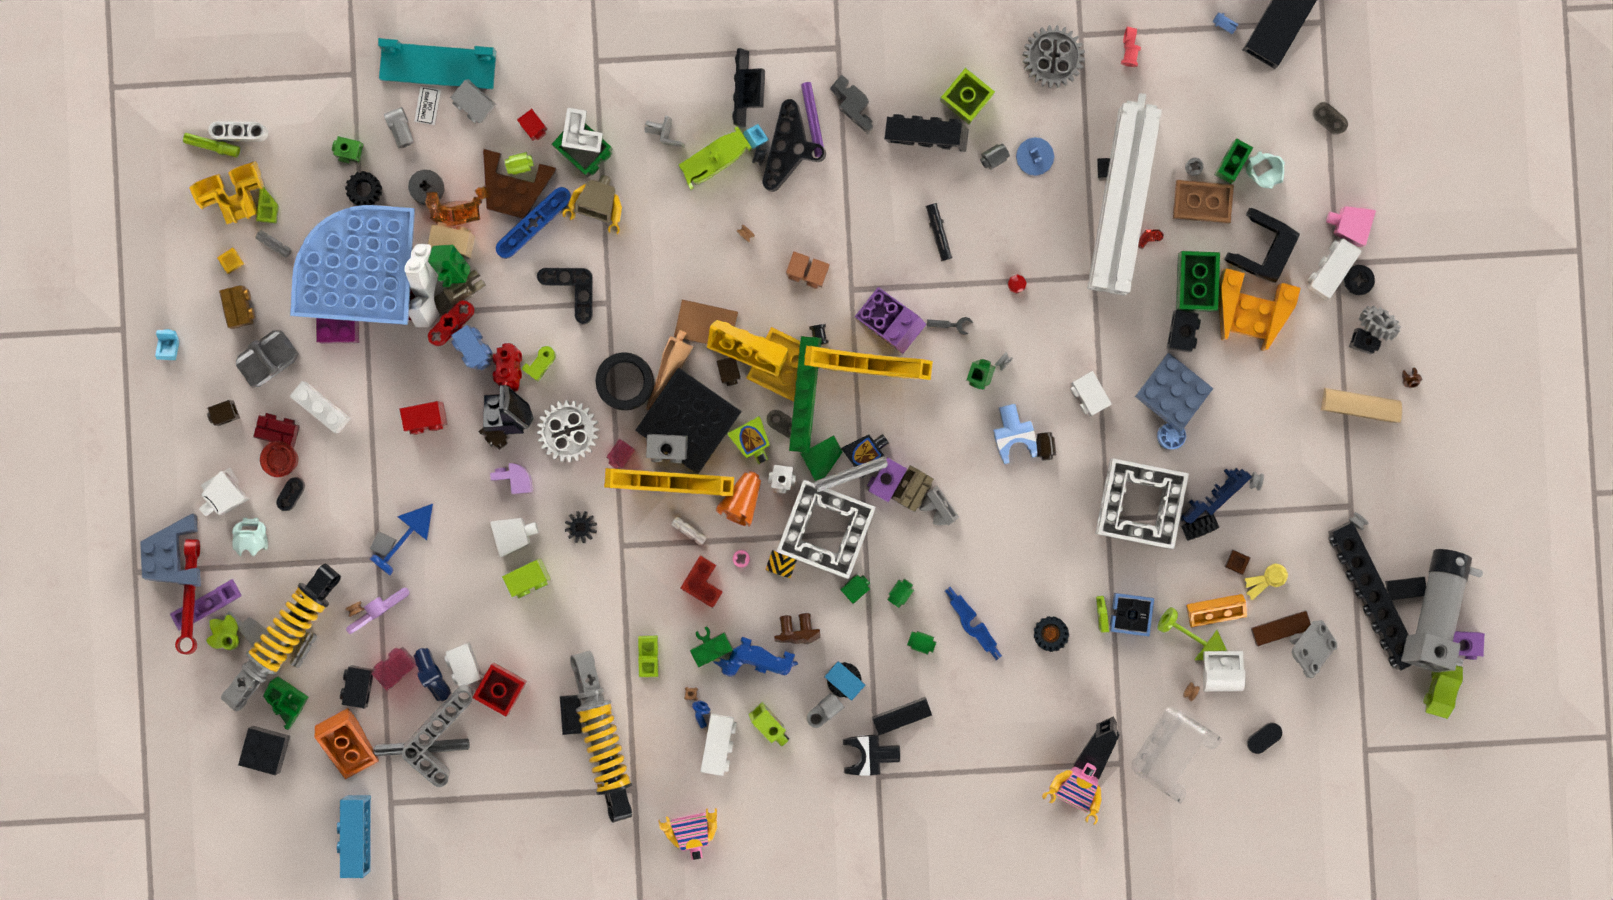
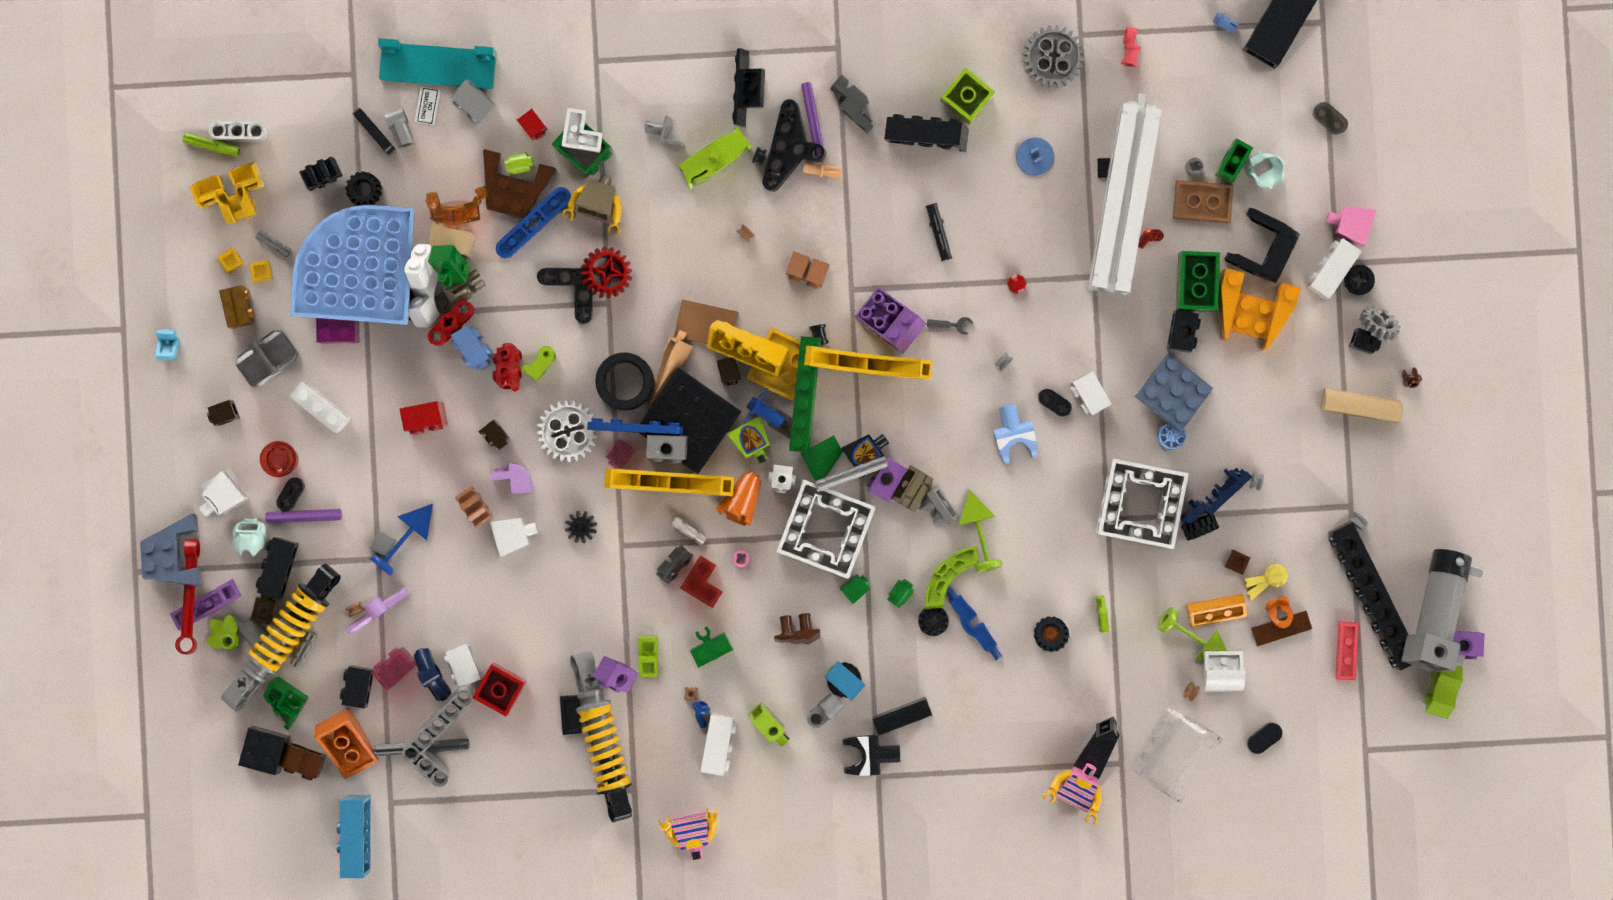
(260, 271): none -> yellow tile
(265, 617): none -> dark brown brick
(267, 207): lime tile -> none
(272, 430): dark red brick -> none
(277, 567): none -> black brick
(302, 760): none -> reddish brown brick
(303, 516): none -> medium lavender axle
(320, 173): none -> black gear
(347, 149): bright green brick -> none
(373, 130): none -> black beam
(419, 179): dark grey piece -> none
(474, 507): none -> nougat gear
(506, 412): black piece -> none
(526, 577): lime brick -> none
(602, 287): none -> red gear
(615, 675): none -> medium lavender brick
(617, 426): none -> blue piece
(669, 571): none -> dark grey hinge
(755, 136): medium azure plate -> none
(757, 657): blue animal -> none
(764, 411): none -> blue piece
(781, 564): sticker -> none
(822, 170): none -> light nougat axle
(921, 642): green brick -> none
(939, 628): none -> black gear
(946, 573): none -> lime tile
(975, 512): none -> lime piece
(980, 374): green brick -> none
(994, 156): dark grey brick -> none
(1046, 446): dark brown brick -> none
(1051, 406): none -> black beam
(1135, 621): piece -> none
(1283, 603): none -> orange piece
(1313, 647): light grey shield -> none
(1347, 650): none -> coral tile
(1406, 588): black tile -> none

